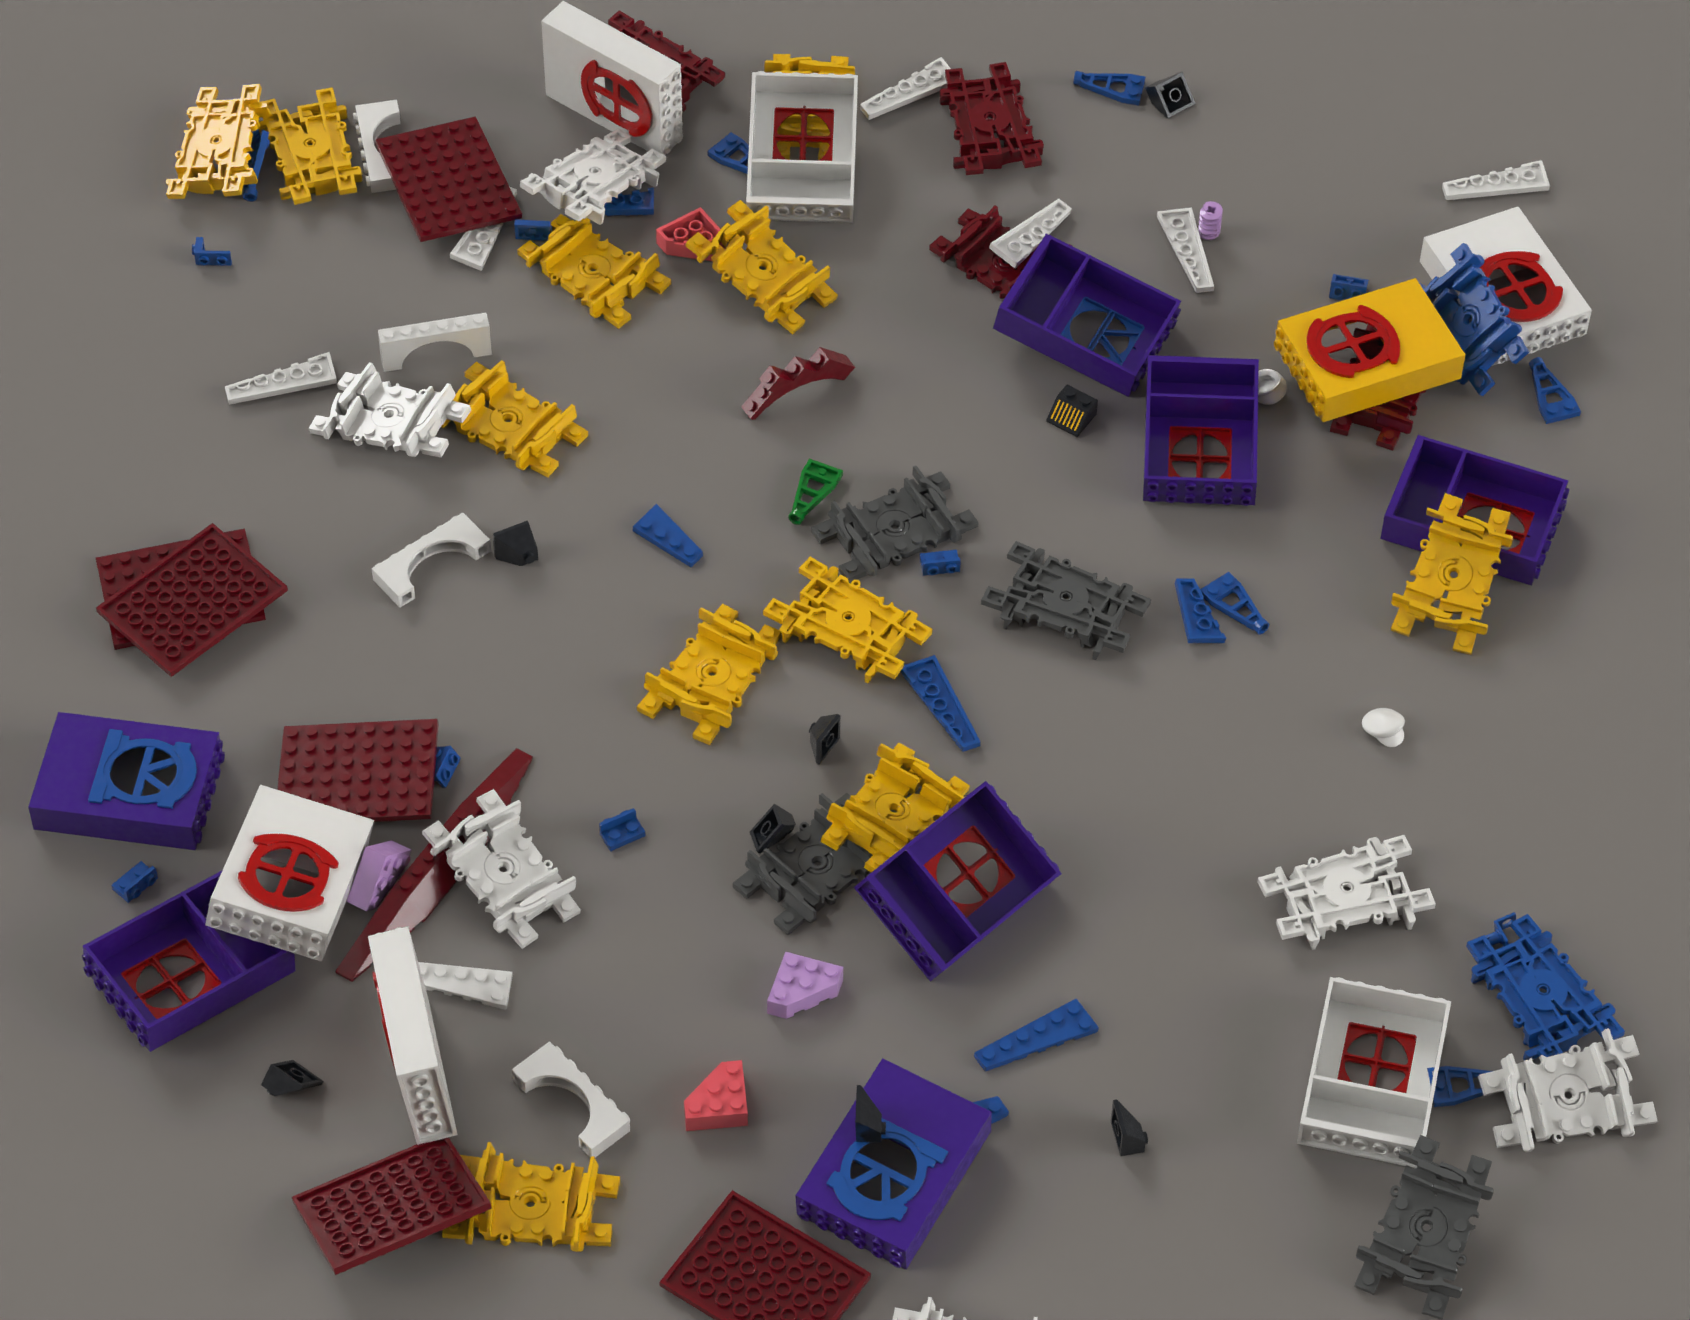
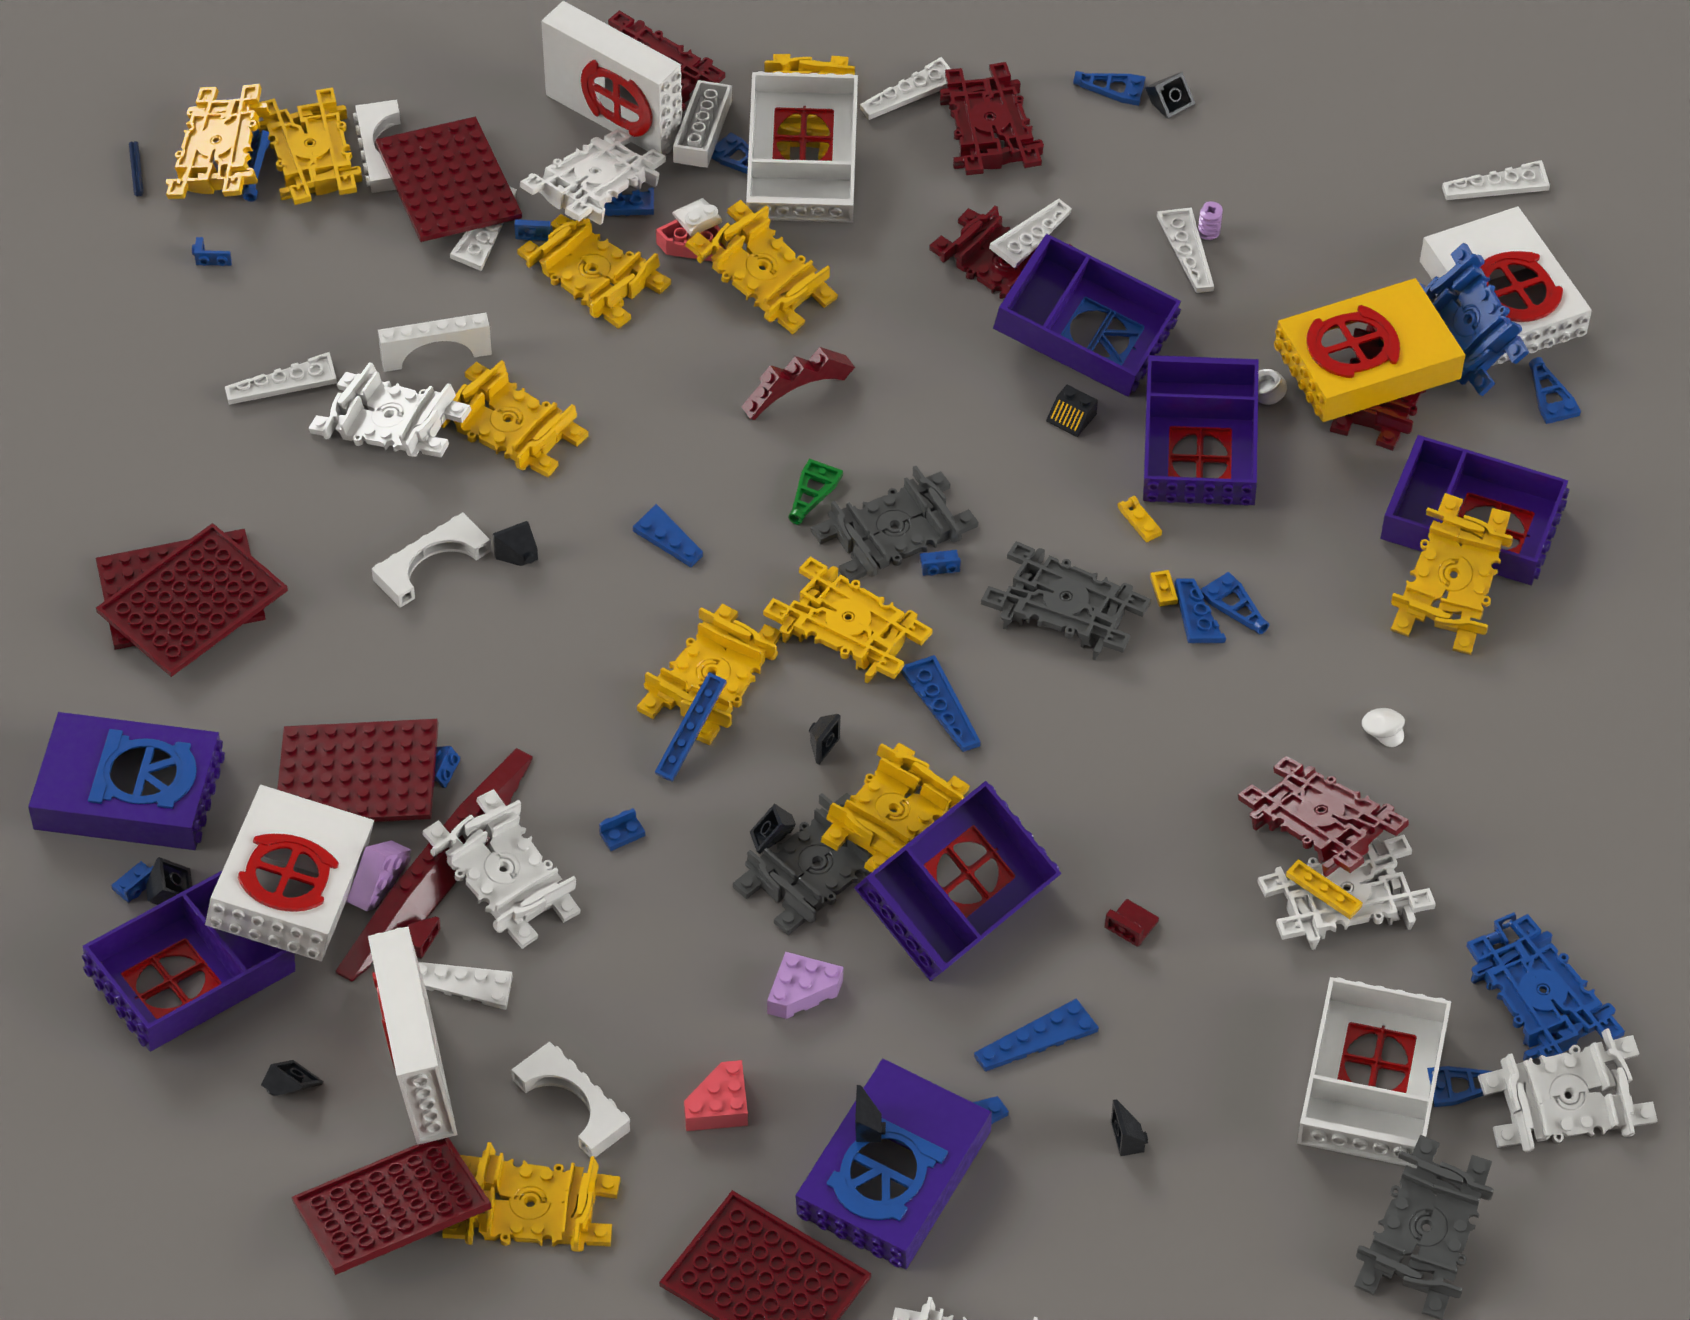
(136, 168): none -> dark blue axle
(167, 881): none -> black slope
(423, 934): none -> dark red slope
(690, 727): none -> blue plate
(697, 216): none -> white slope
(702, 123): none -> white brick
(1131, 922): none -> dark red bracket
(1139, 519): none -> yellow plate
(1164, 588): none -> yellow plate
(1297, 809): none -> piece
(1324, 889): none -> yellow plate
(1347, 287): blue bracket -> none

